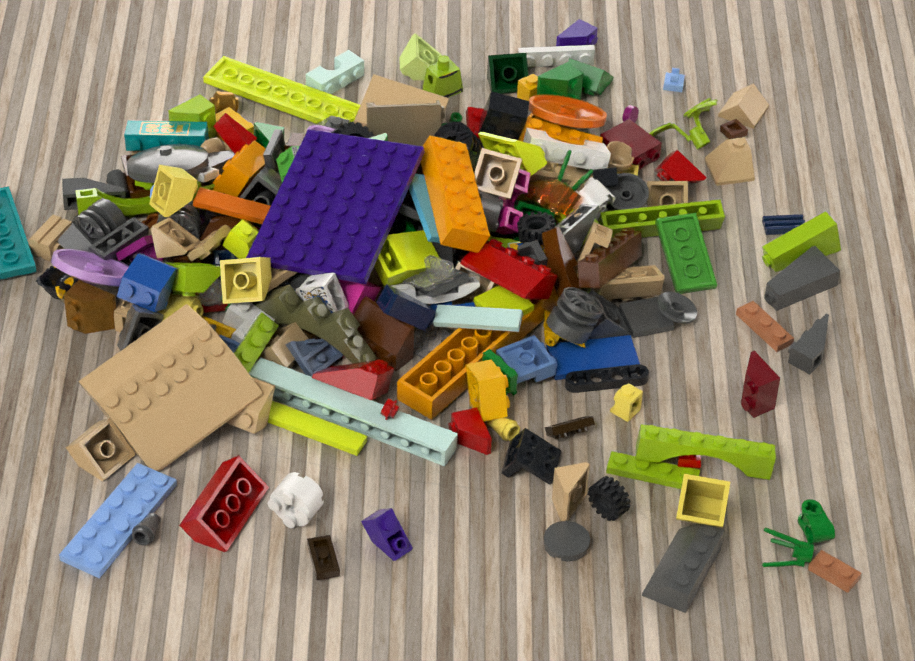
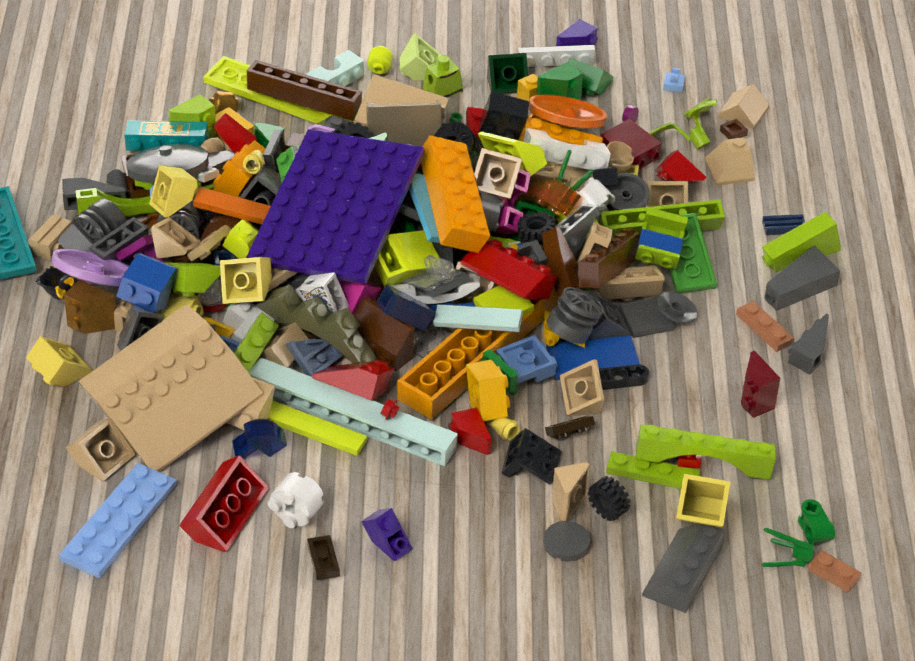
(57, 362): none -> light yellow slope
(145, 530): dark grey cone -> none
(254, 162): none -> light yellow cone
(260, 435): none -> clear blue brick
(304, 90): none -> reddish brown brick
(380, 60): none -> neon yellow head
(582, 390): none -> tan slope
(627, 402): light yellow brick -> none
(660, 241): none -> blue tile
(663, 223): none -> lime panel

